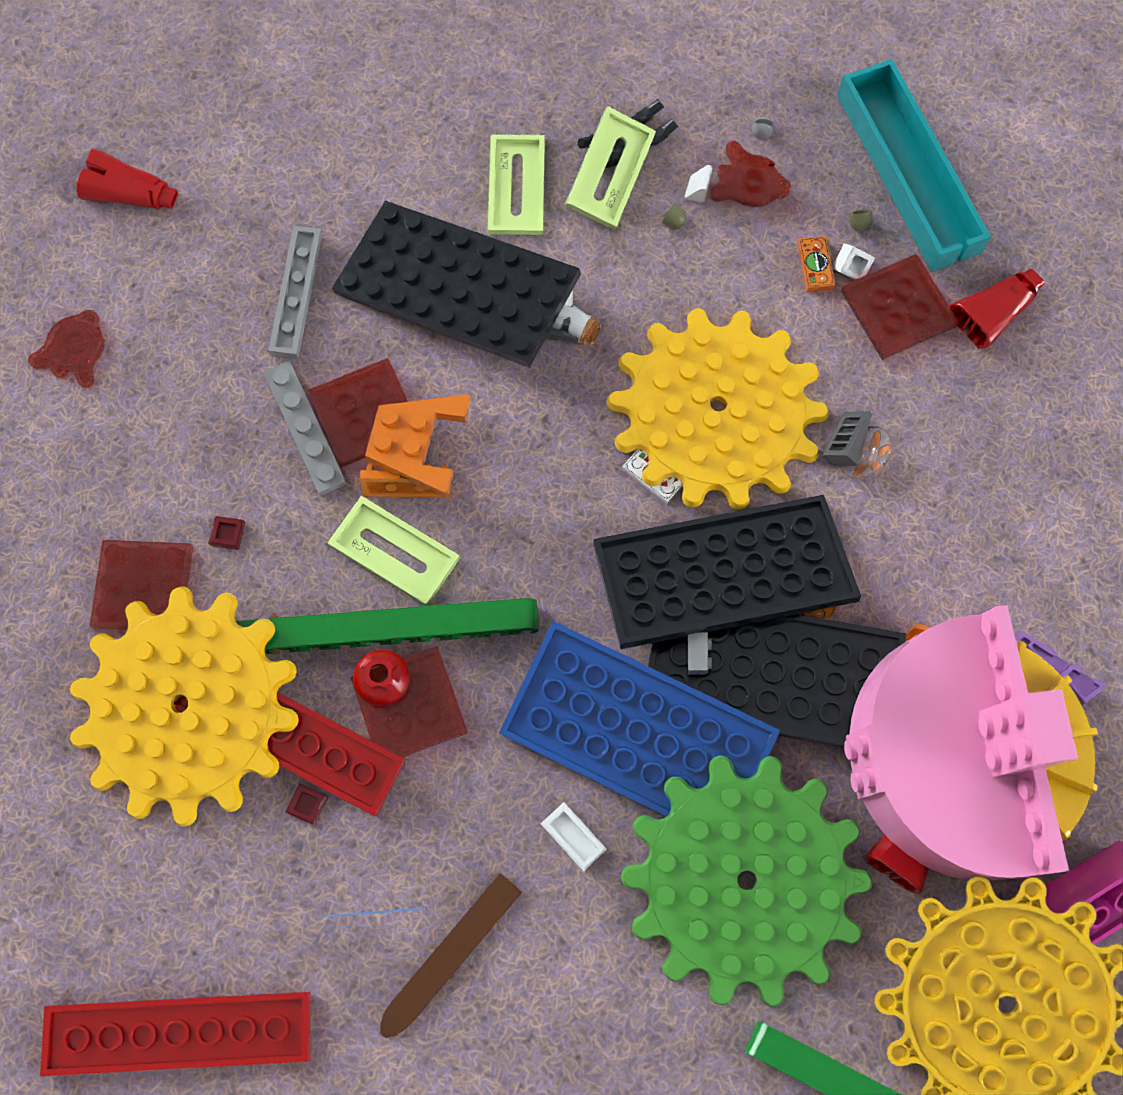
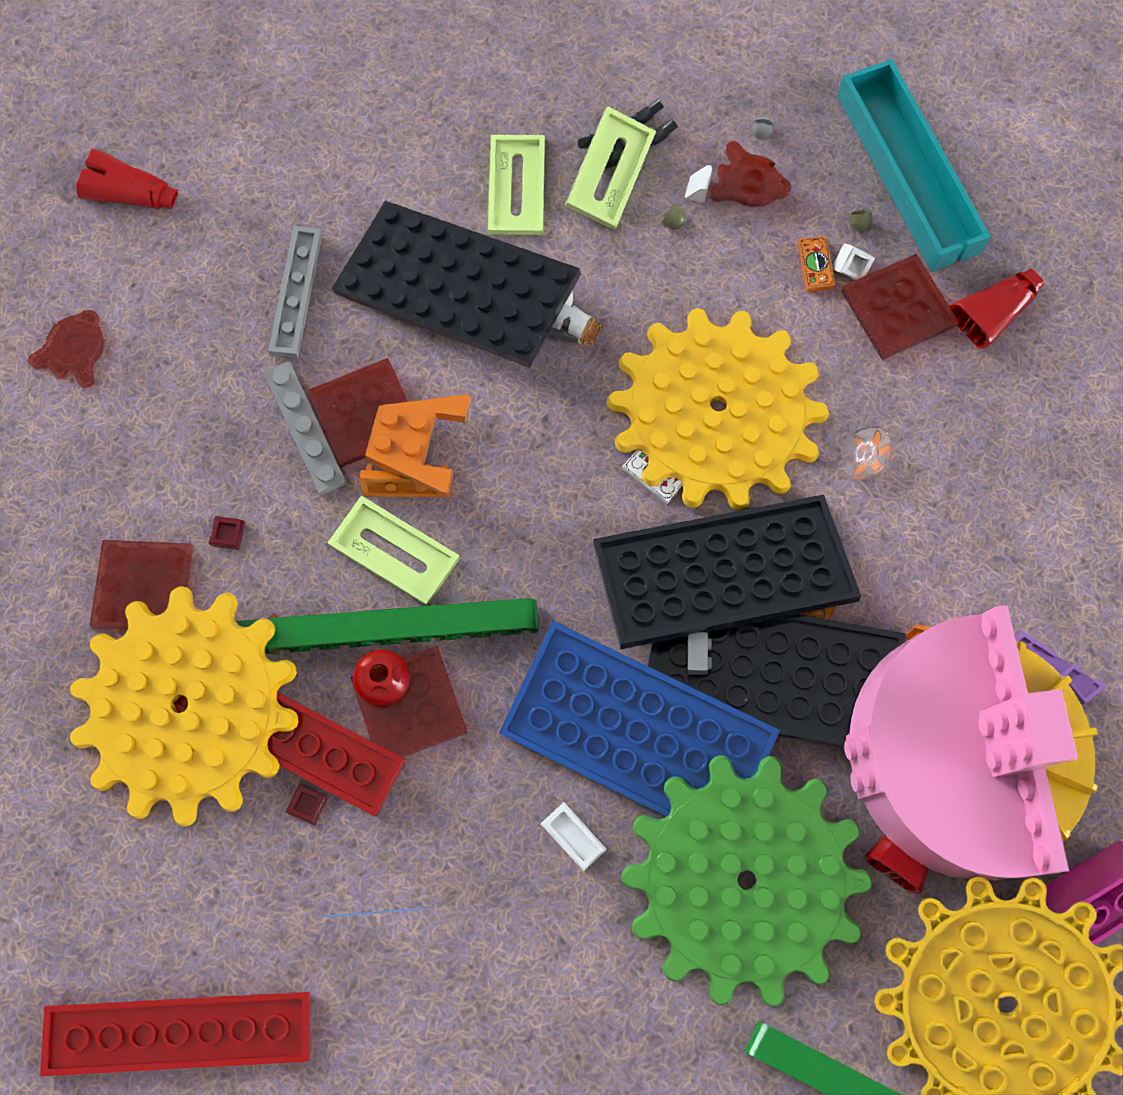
(448, 956): reddish brown piece -> none
(851, 454): dark grey slope -> none

